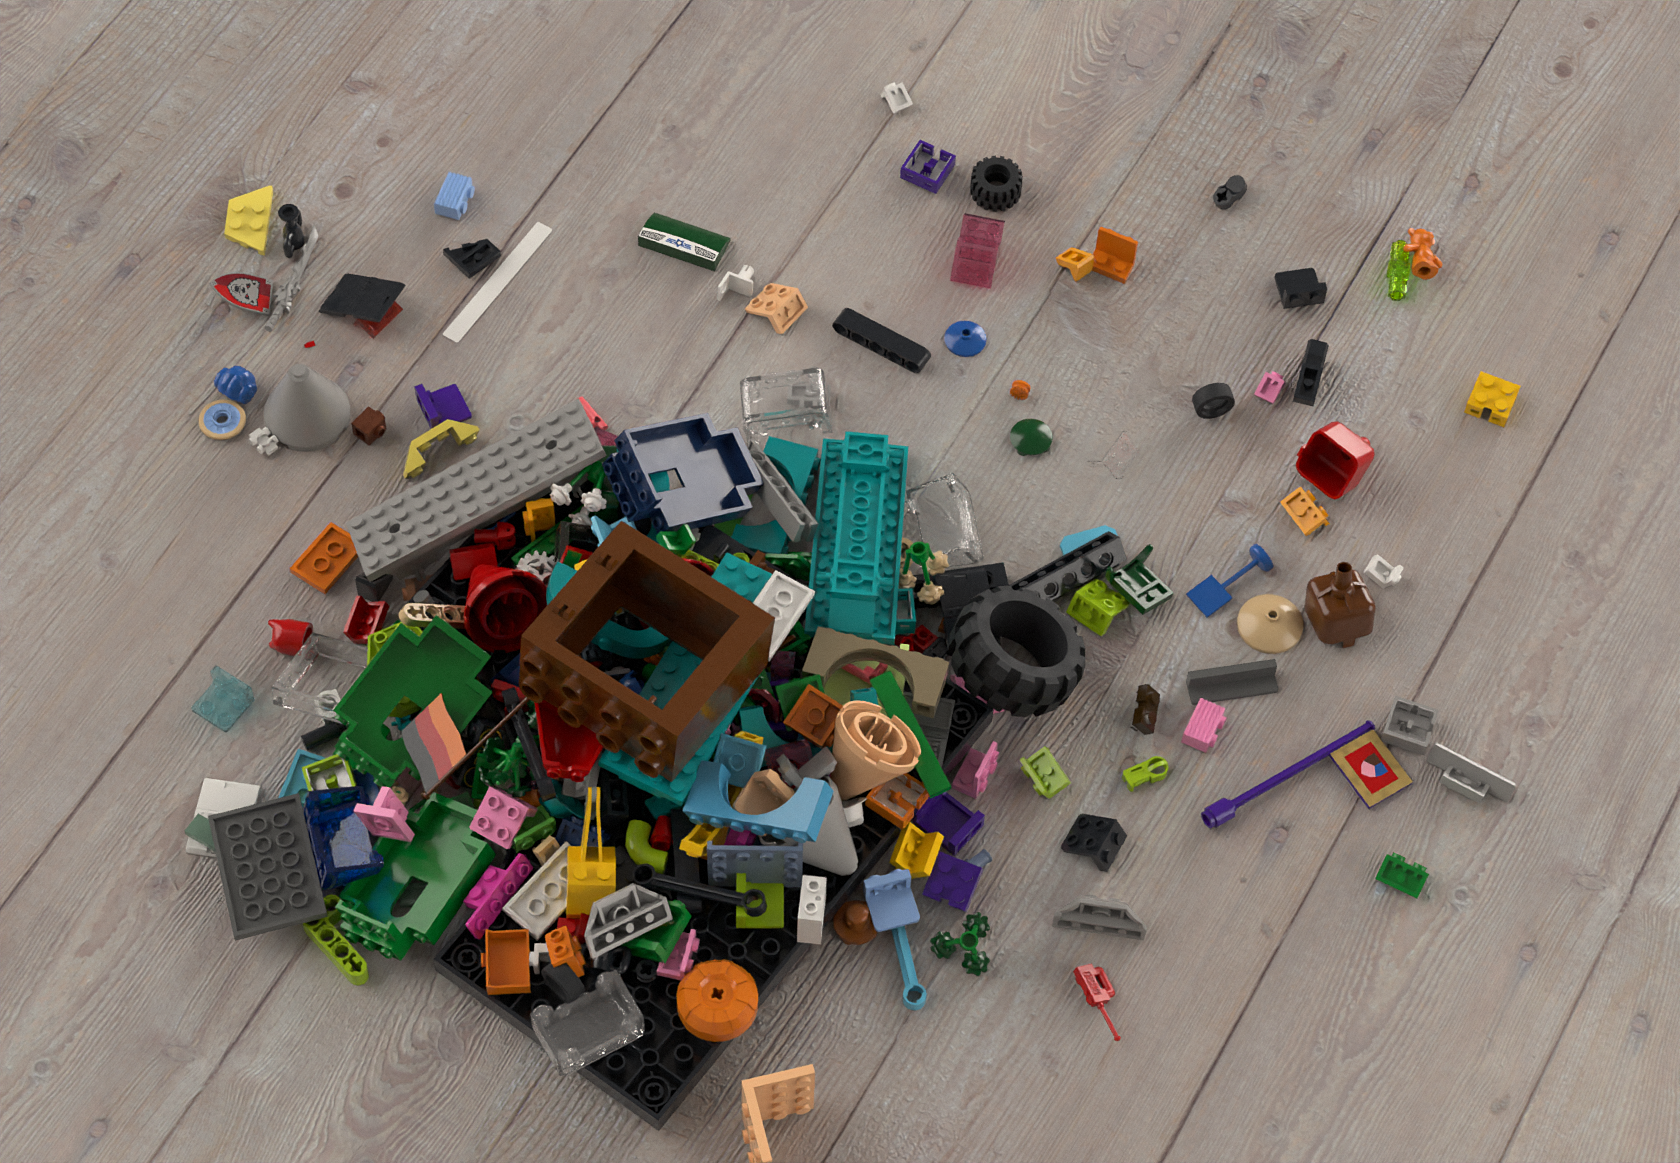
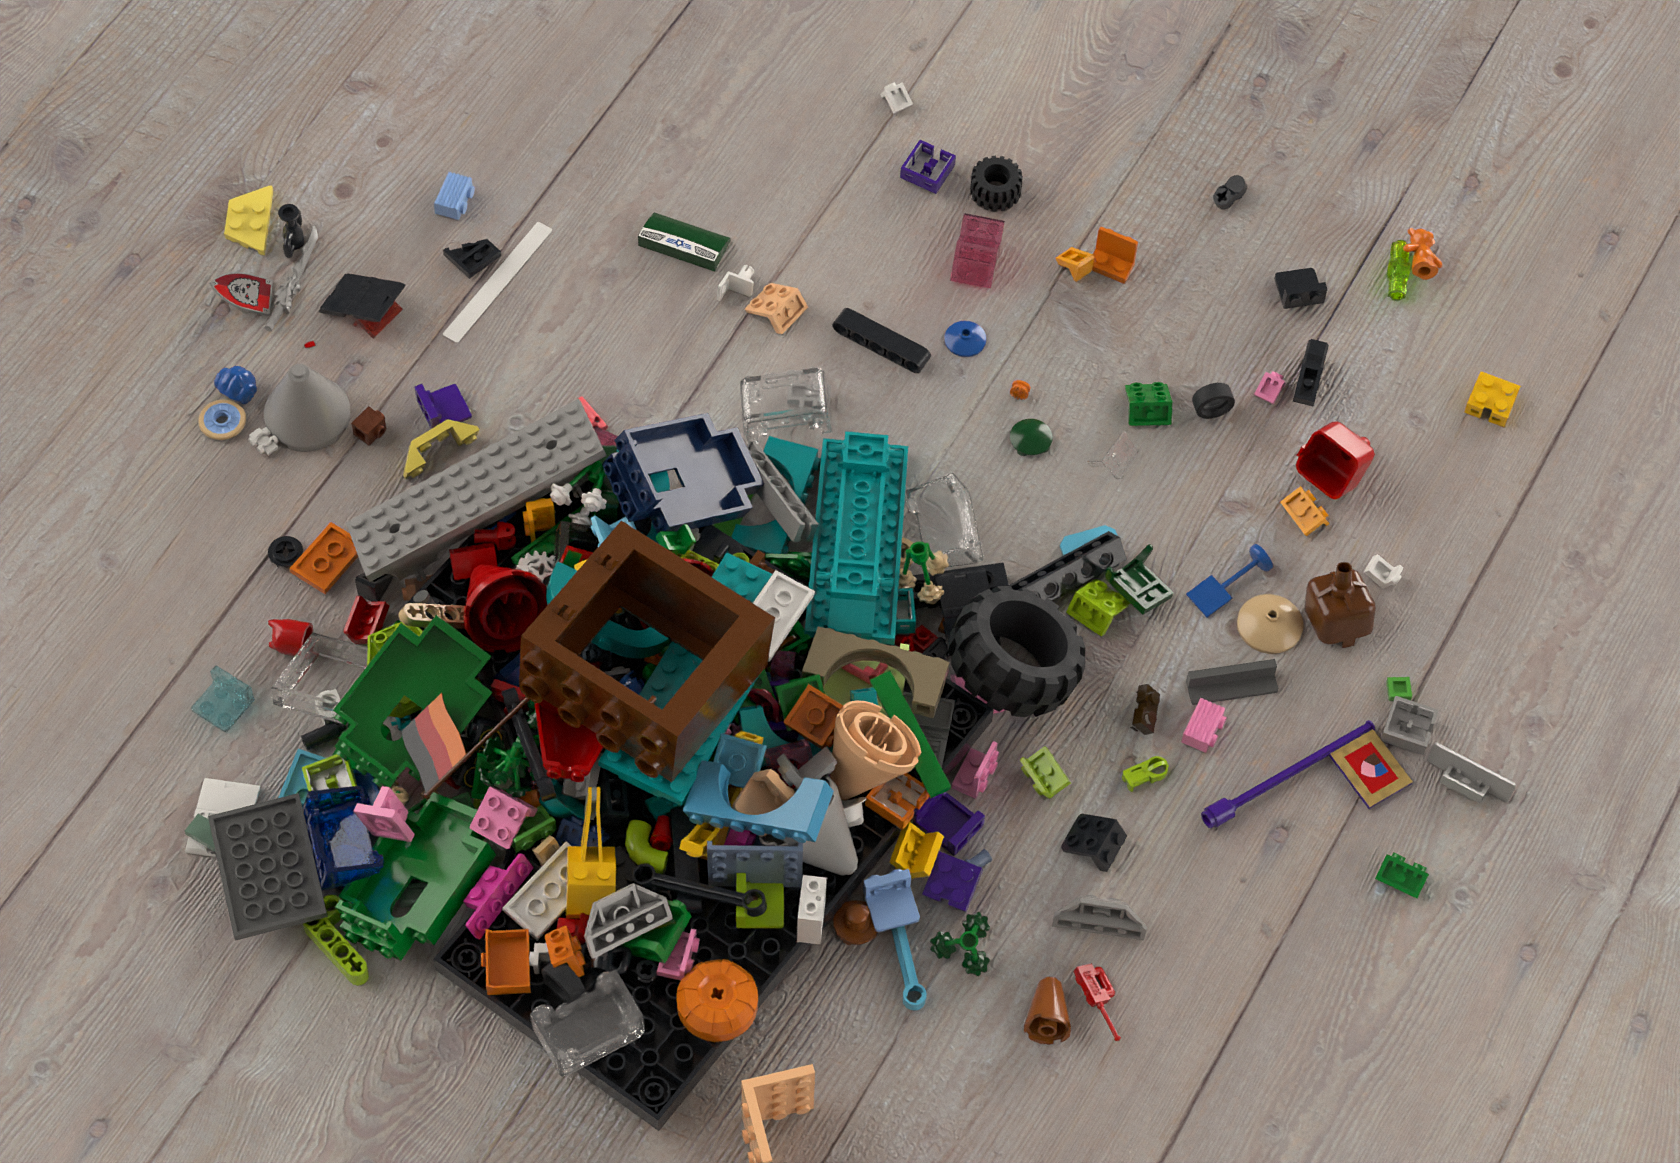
(277, 548): none -> black gear
(1048, 1013): none -> dark orange cone
(1149, 404): none -> green bracket
(1399, 687): none -> bright green tile

